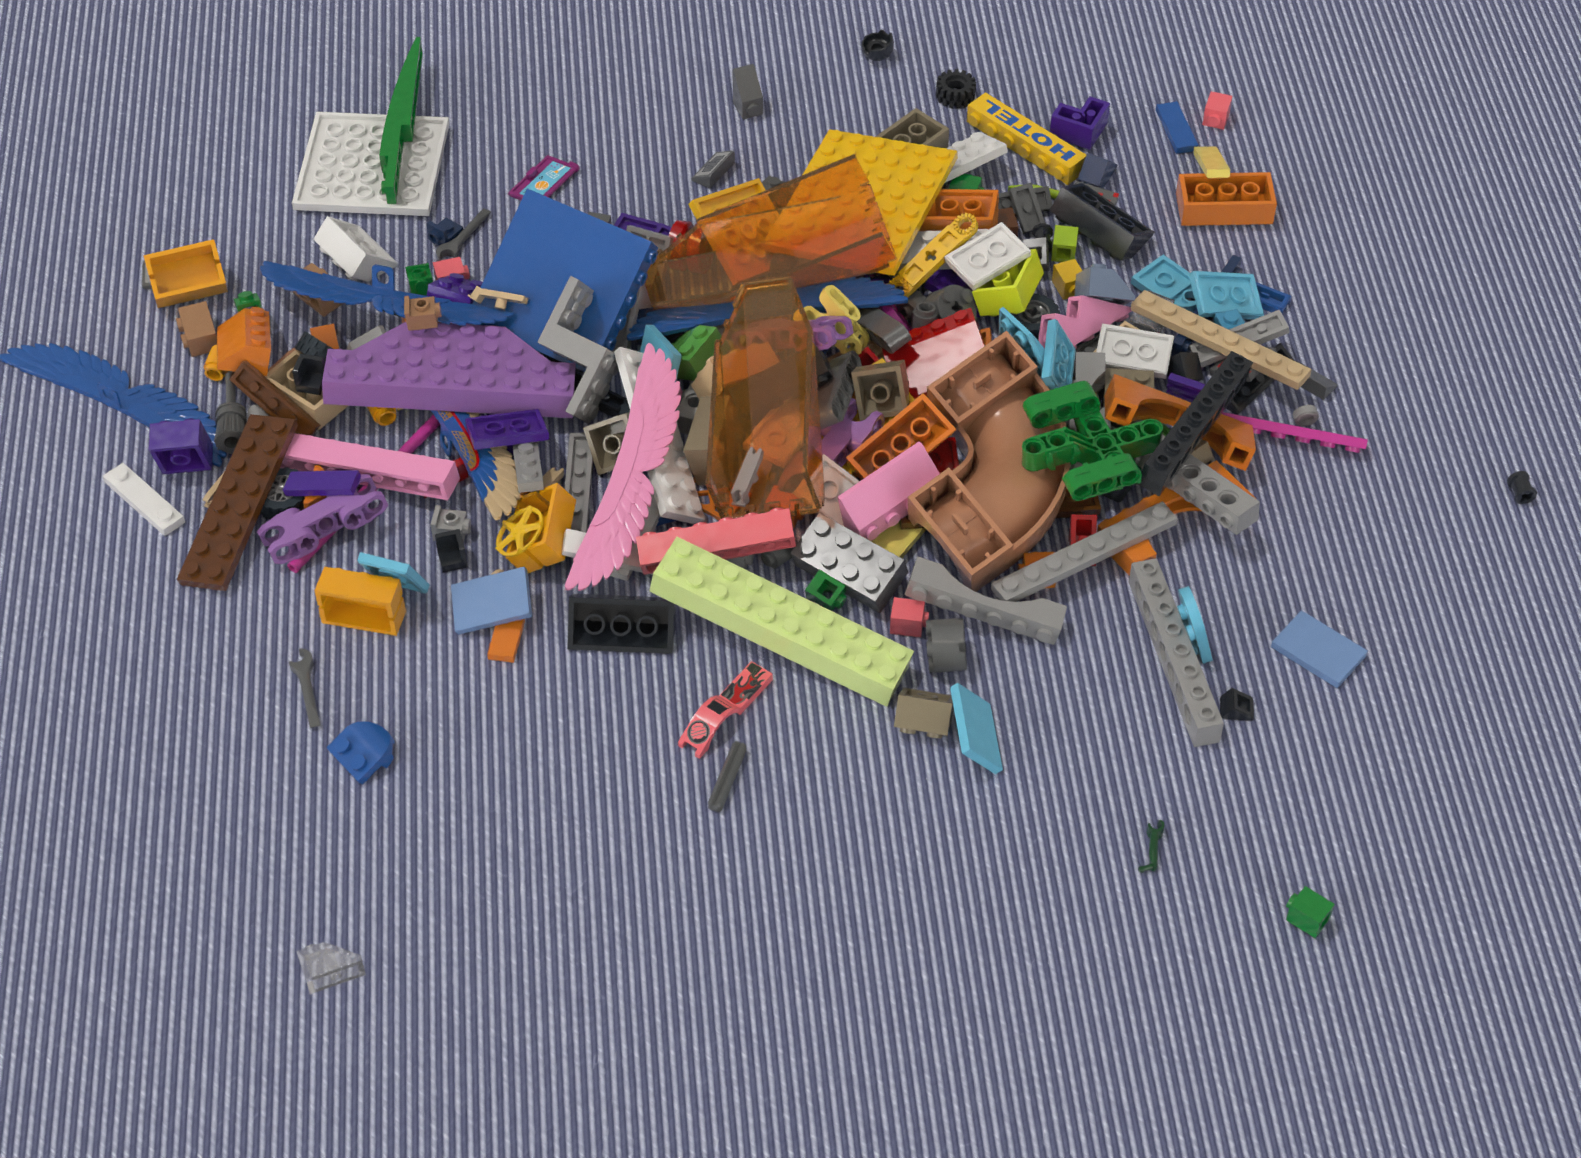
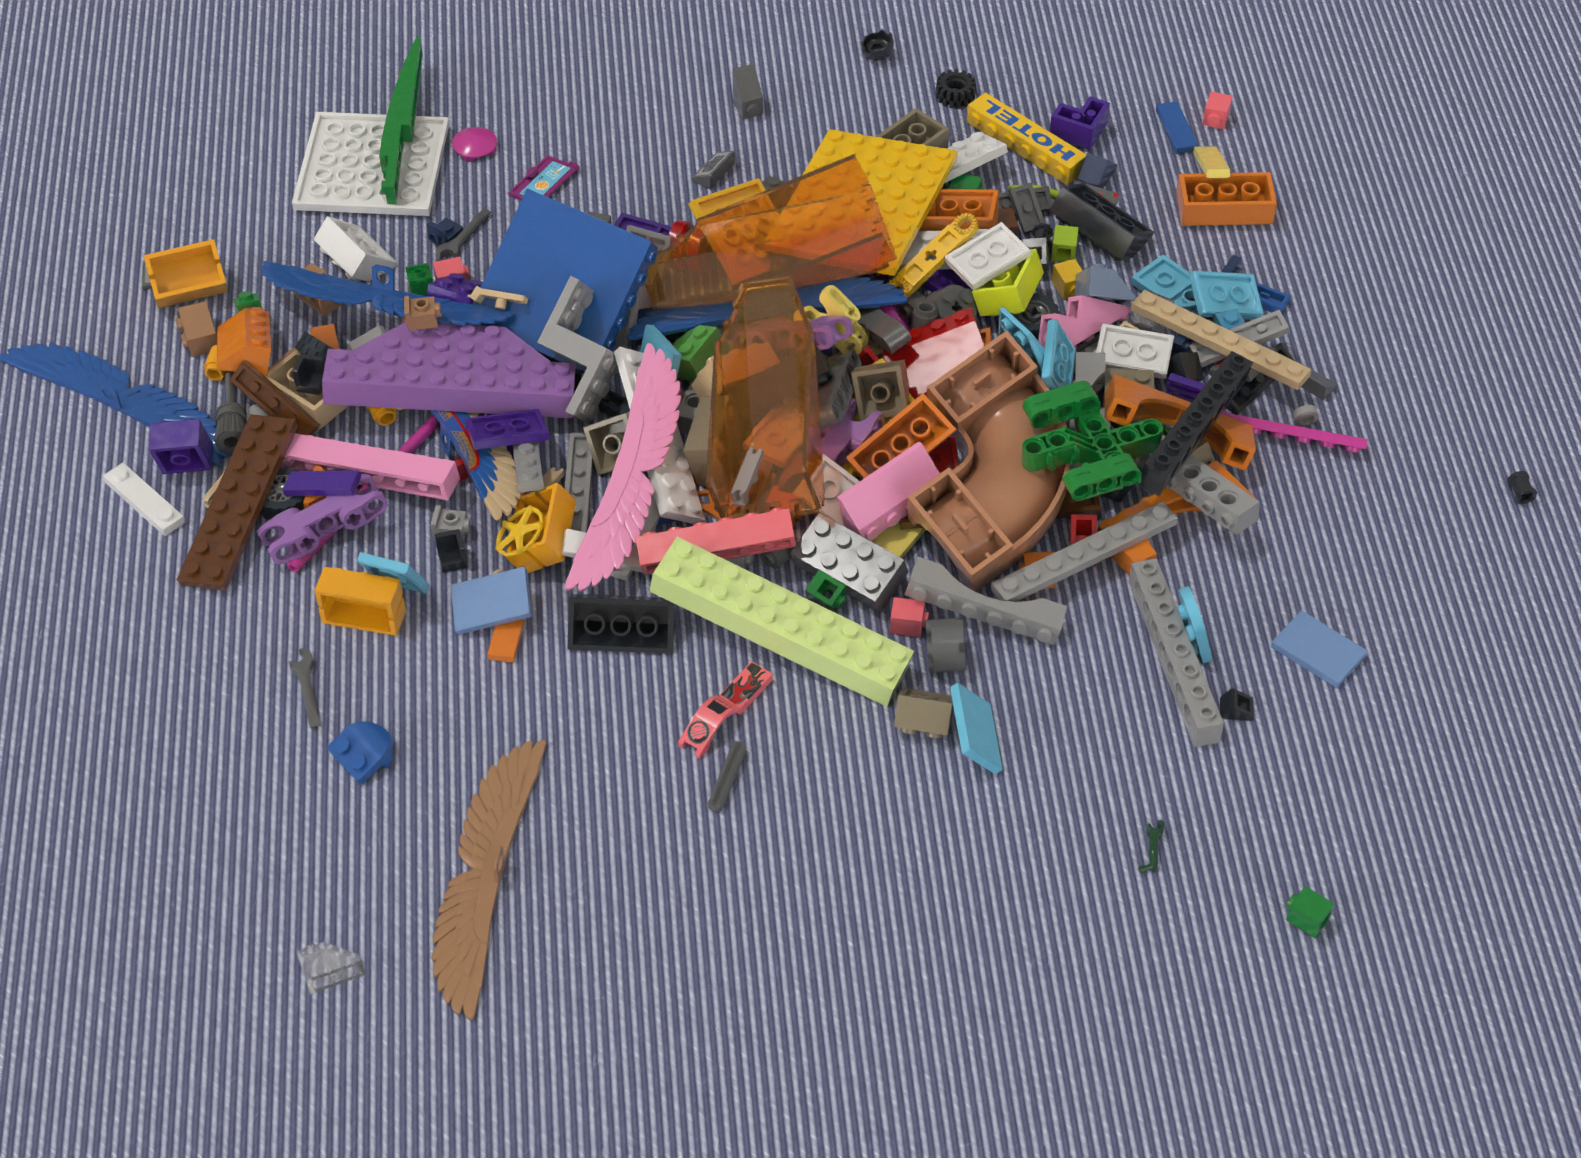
(471, 898): none -> medium nougat piece
(474, 143): none -> dark pink dish

